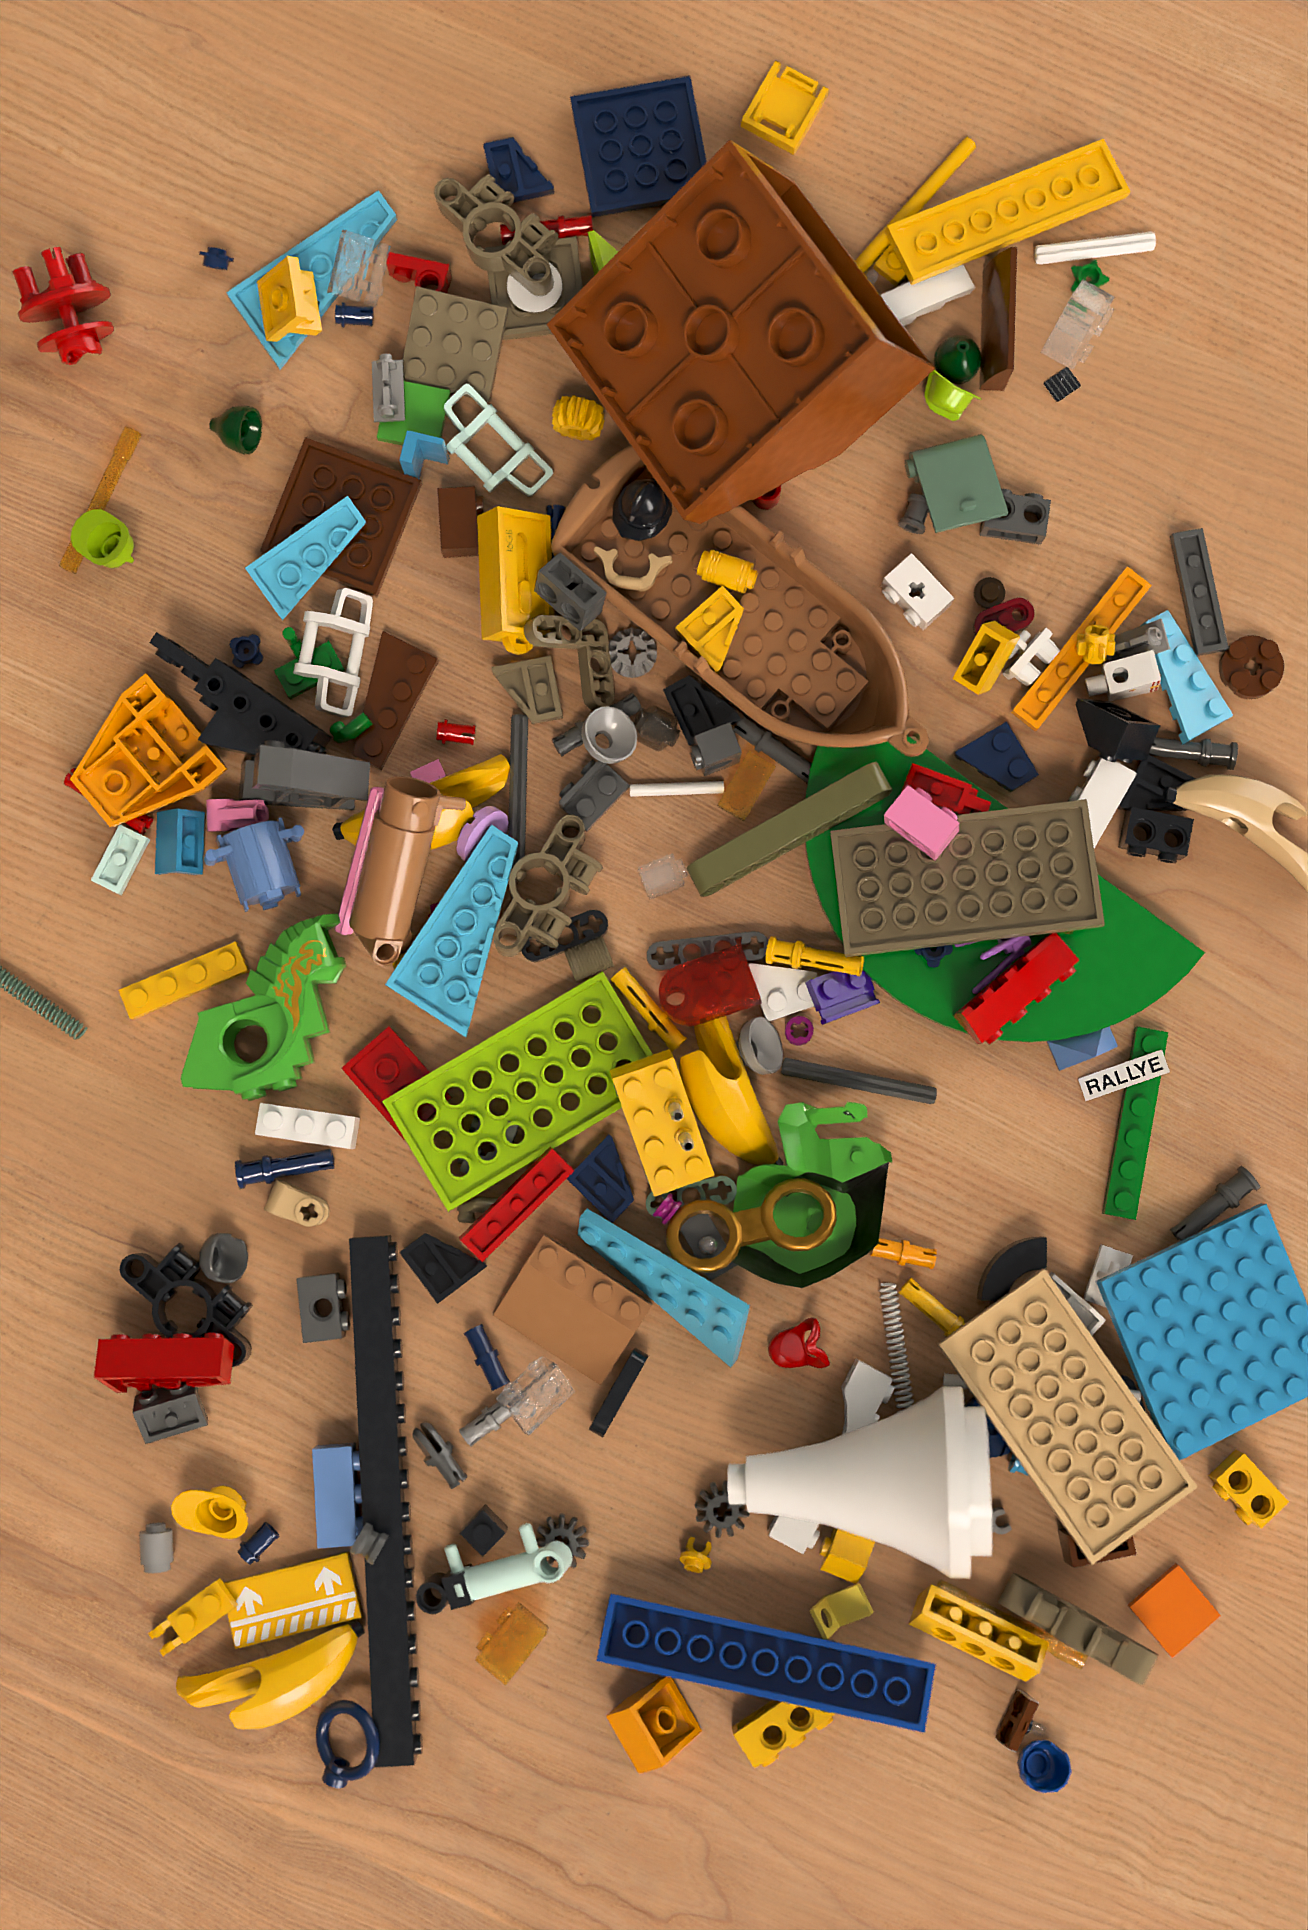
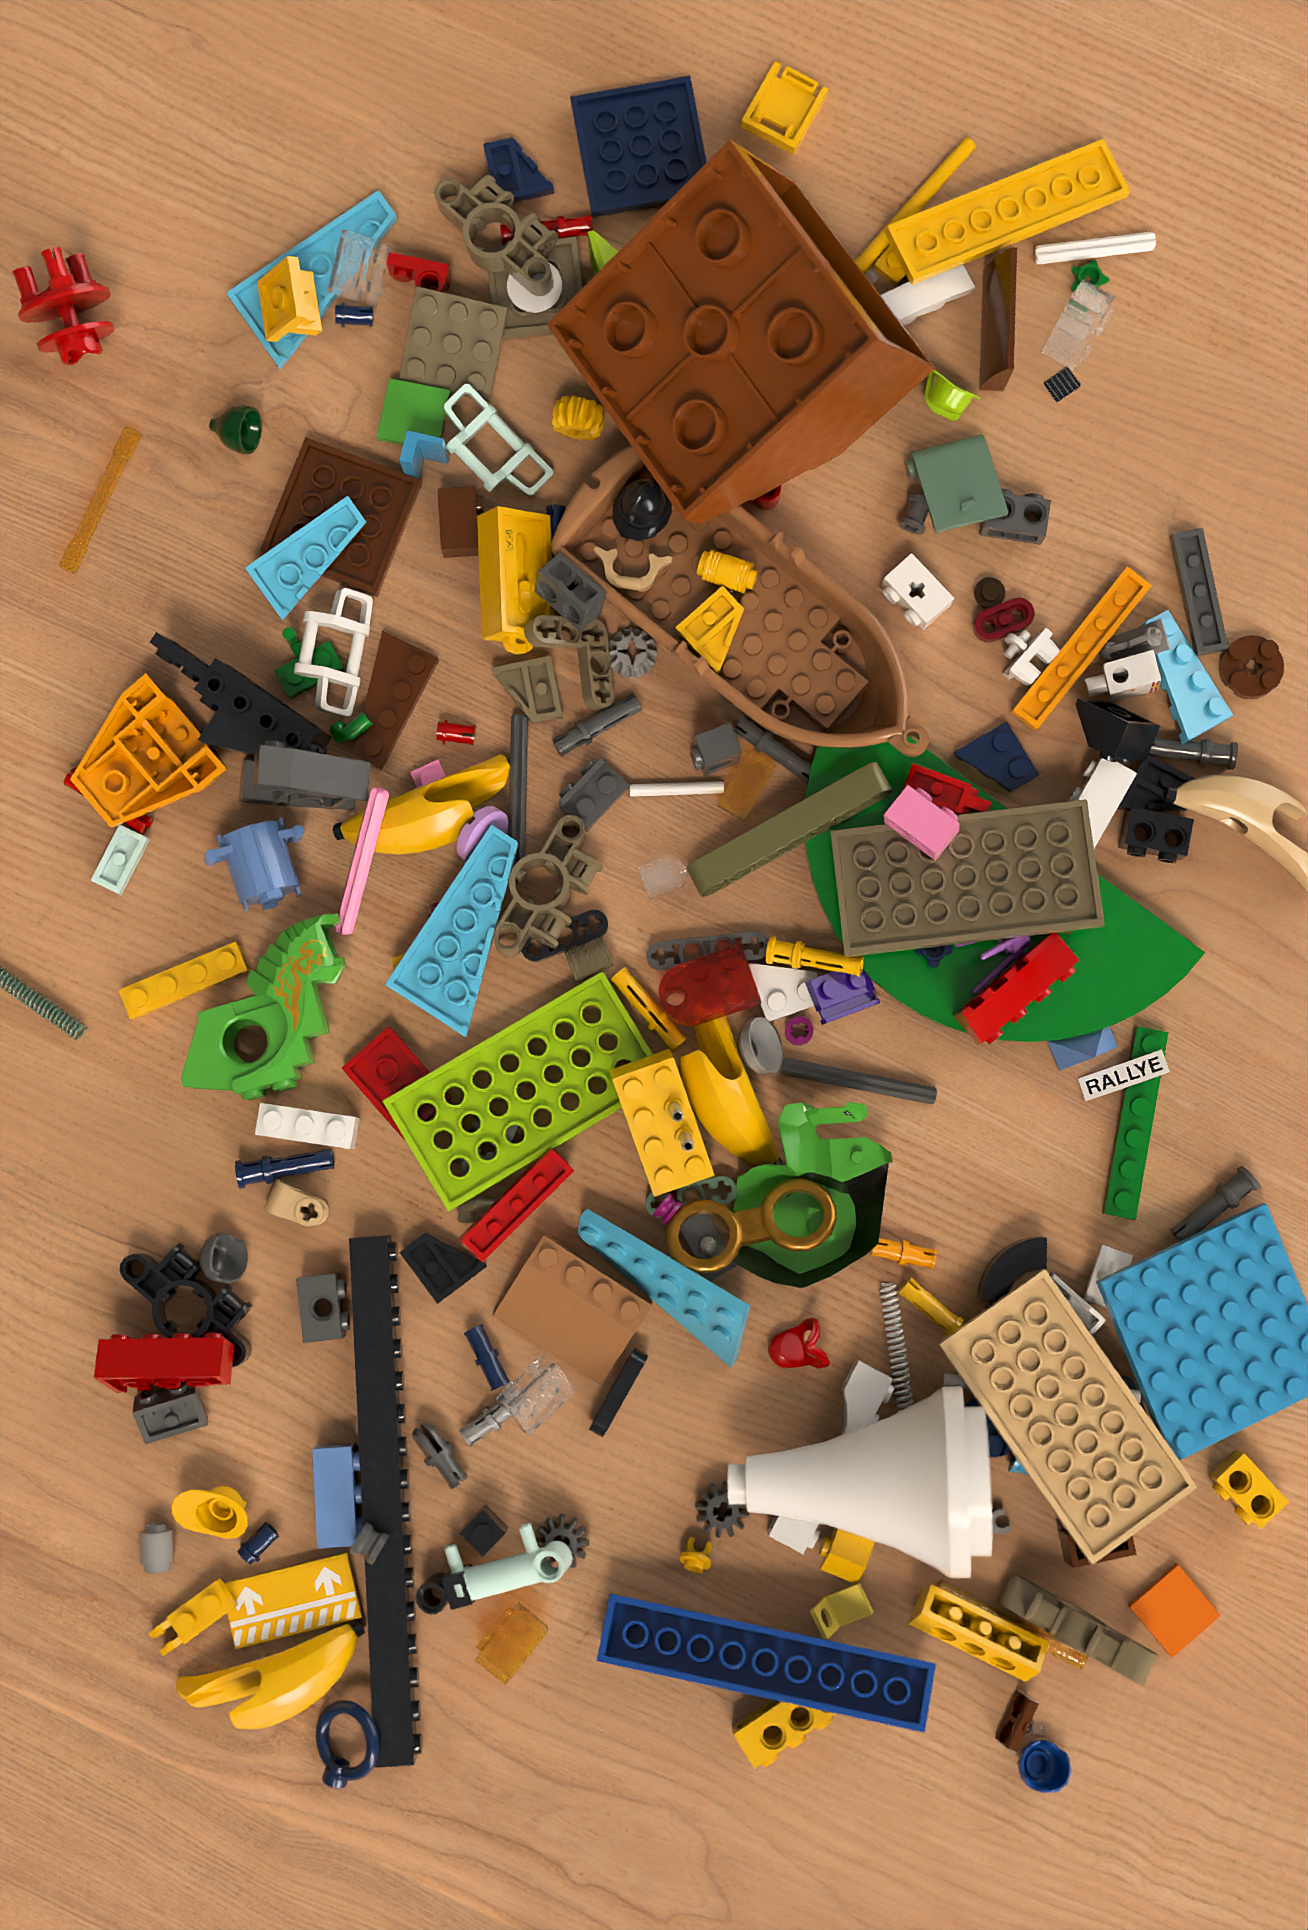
(102, 539): lime piece -> none
(179, 842): dark azure panel -> none
(216, 258): dark blue plate -> none
(232, 814): bright pink piece -> none
(238, 646): dark blue plate -> none
(388, 389): light grey hinge -> none
(396, 865): medium nougat piece -> none
(603, 1180): dark blue wing -> none
(618, 730): light grey piece -> none
(654, 1724): light orange slope -> none
(656, 728): clear smoke head -> none
(698, 707): black wing -> none
(958, 359): dark green helmet -> none
(986, 657): yellow brick -> none
(1095, 644): yellow gear -> none

